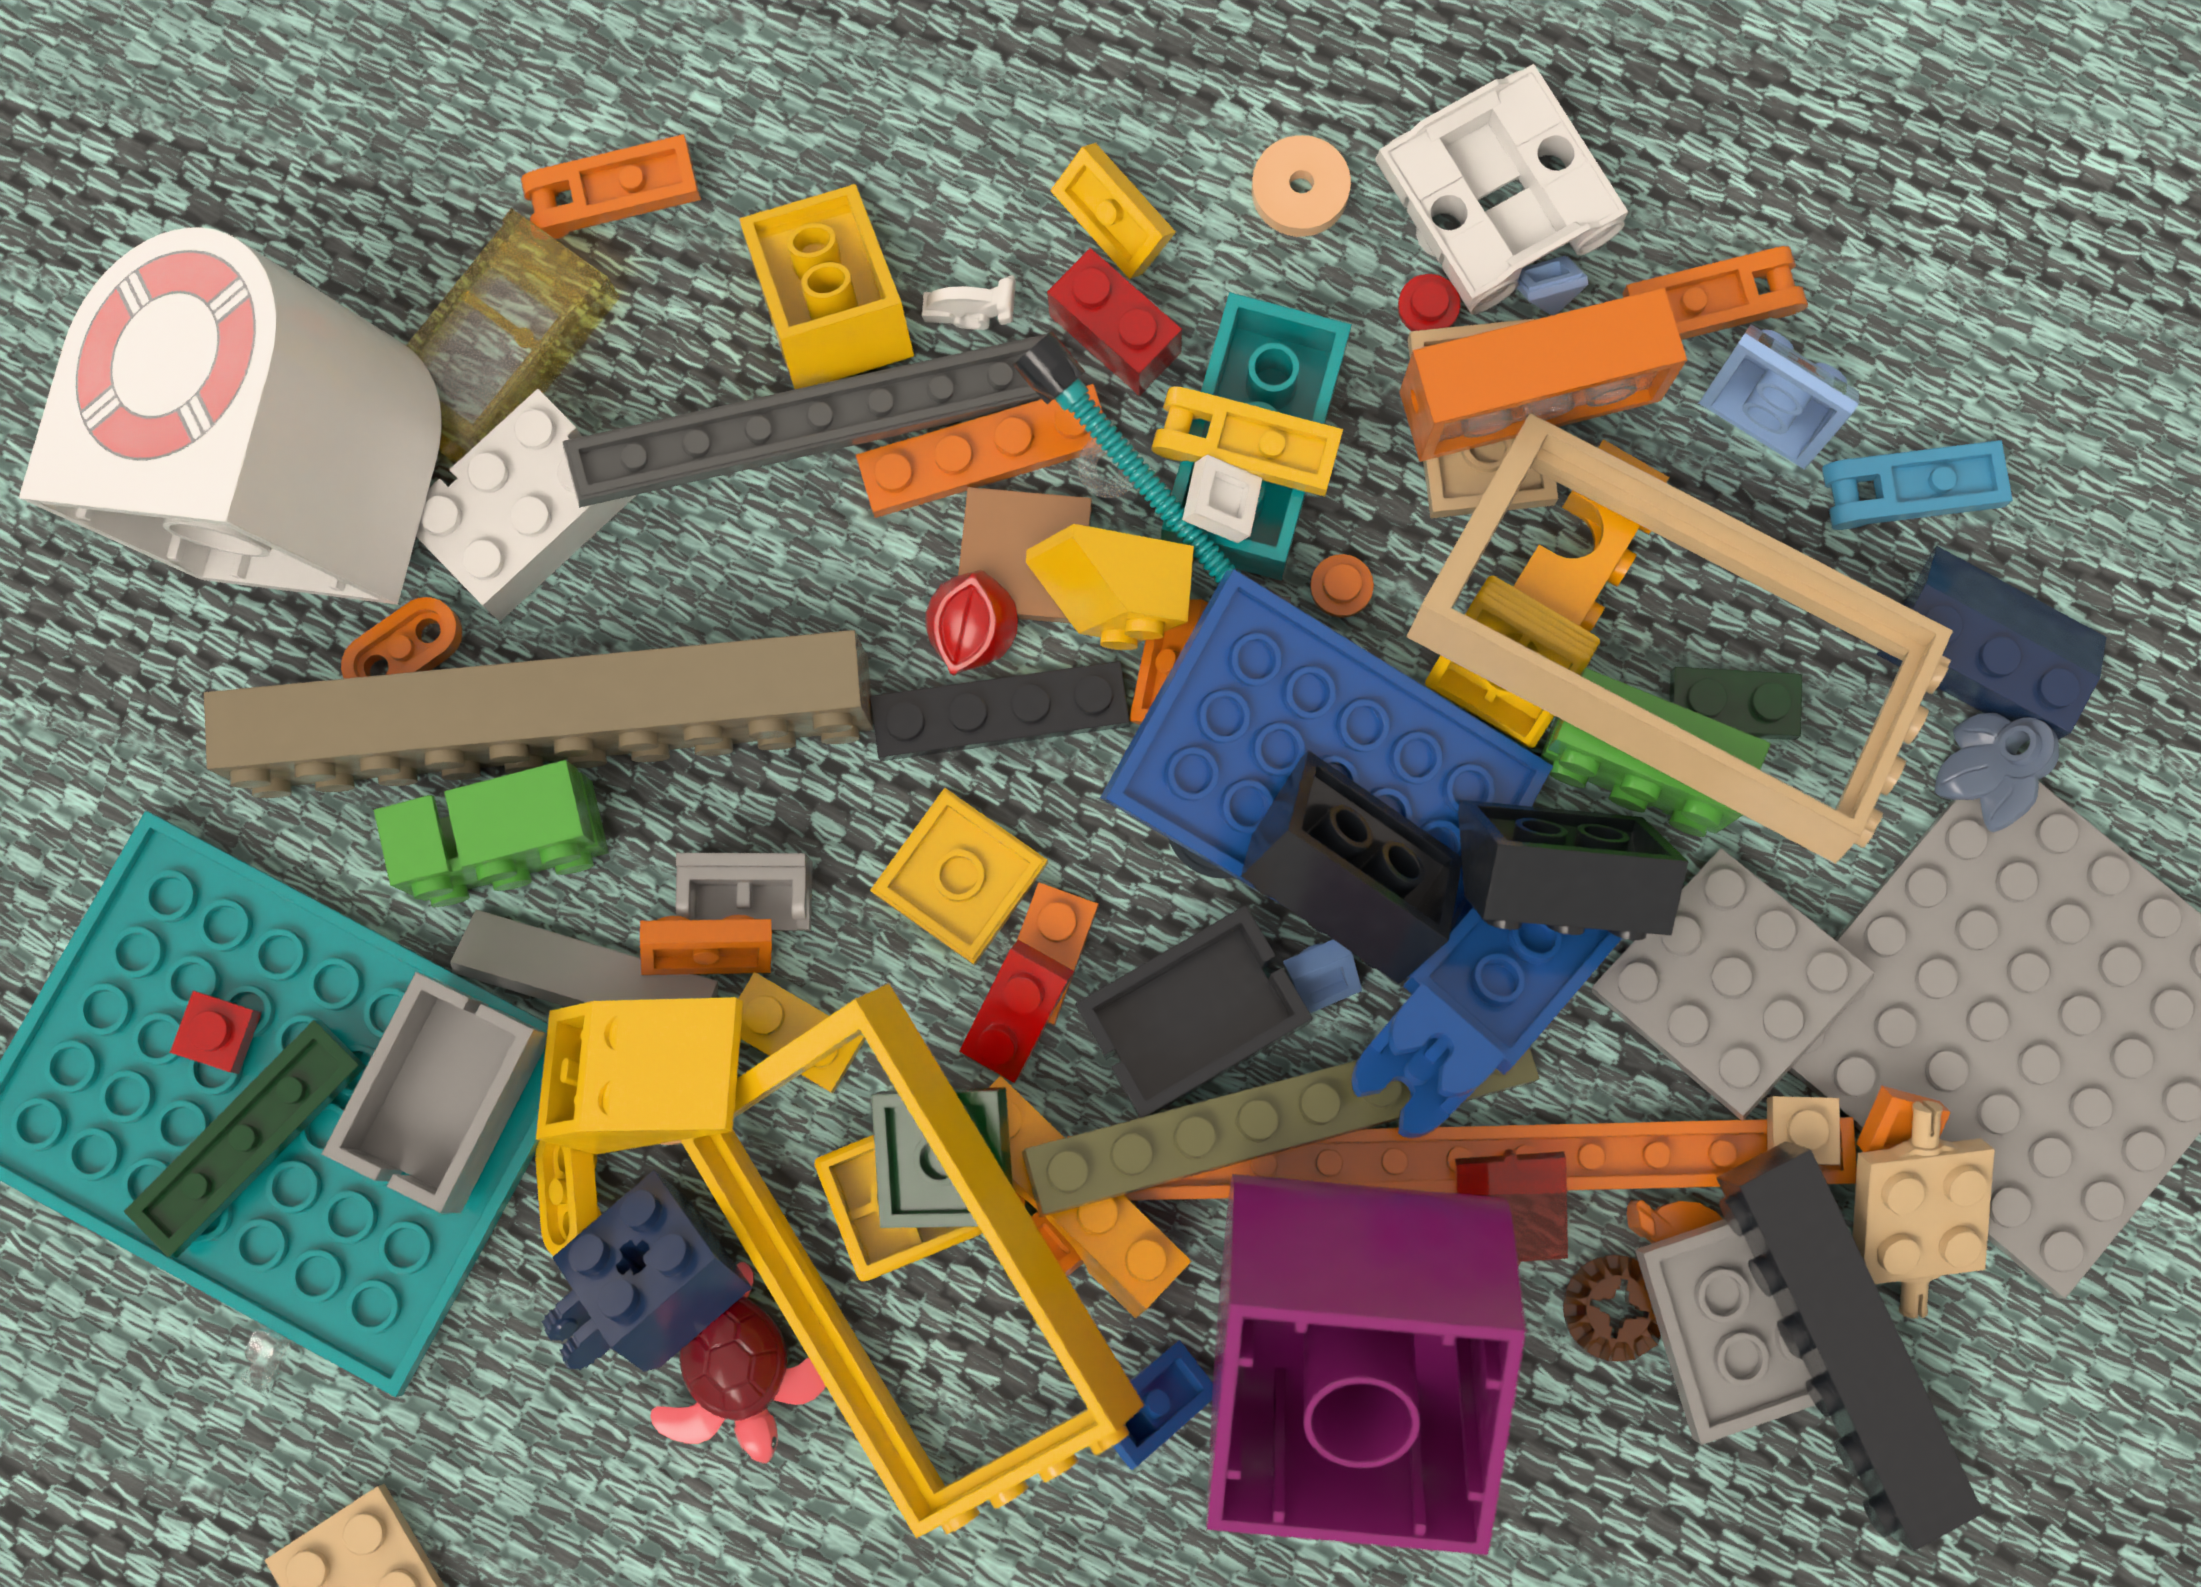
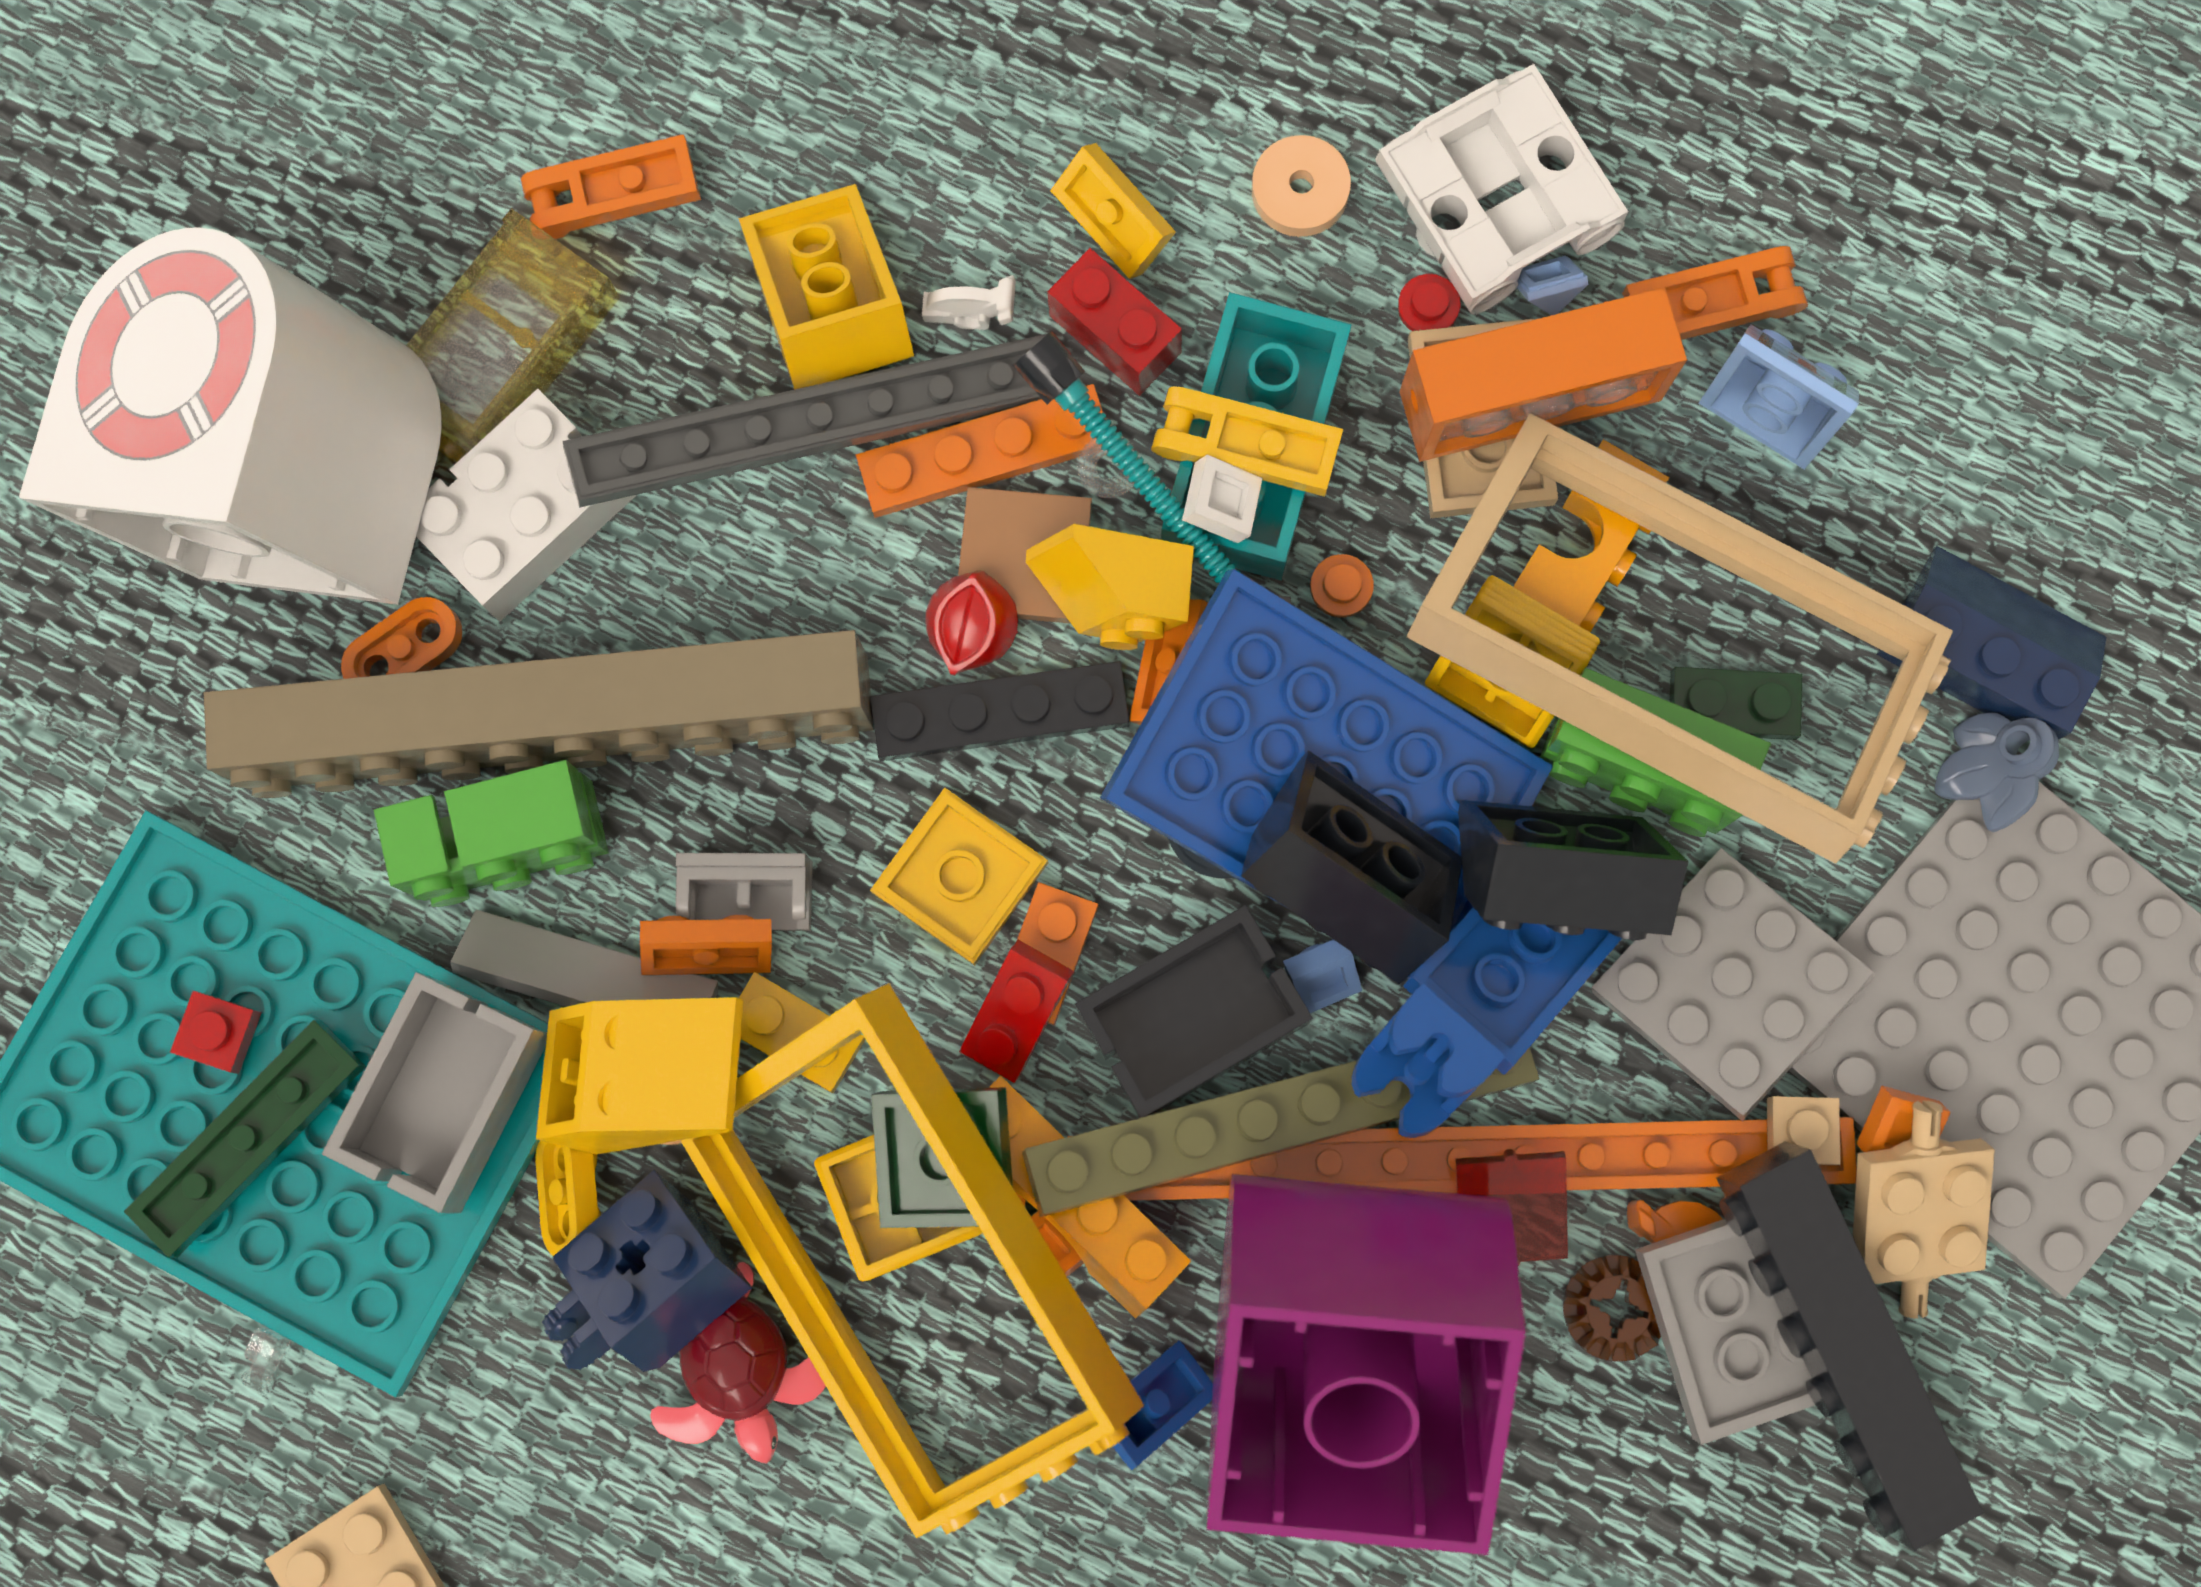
(1918, 484): dark azure plate -> none

